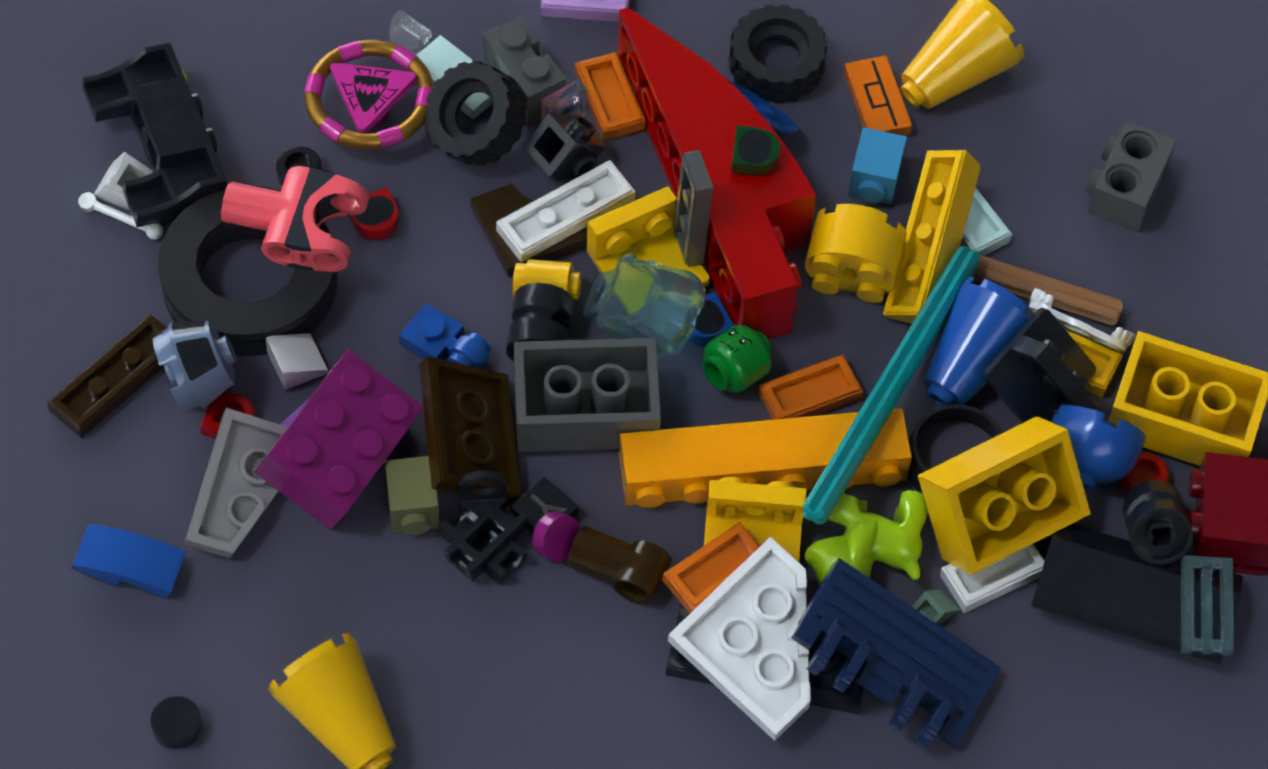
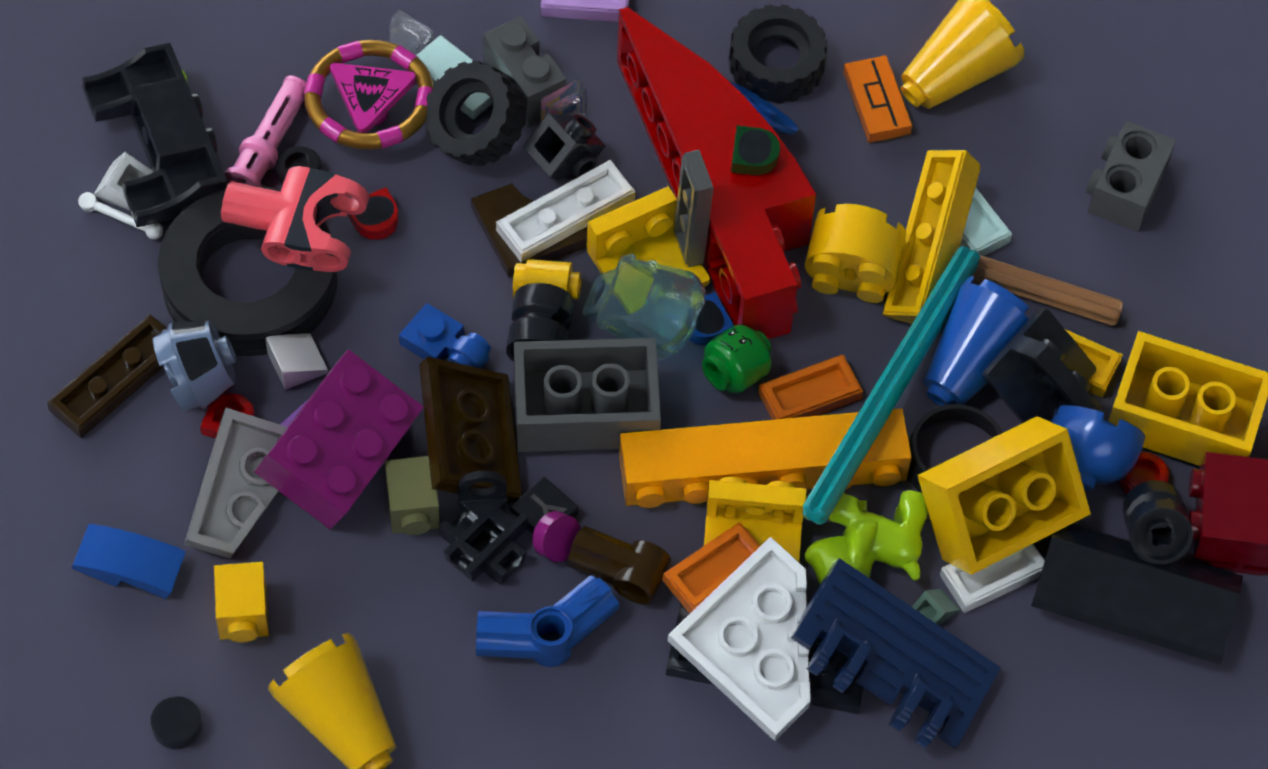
(241, 601): none -> yellow brick
(260, 151): none -> bright pink pin
(571, 617): none -> blue piece
(610, 96): orange tile -> none
(877, 166): dark azure brick -> none
(1118, 341): white piece -> none
(1206, 643): clear light blue tile -> none

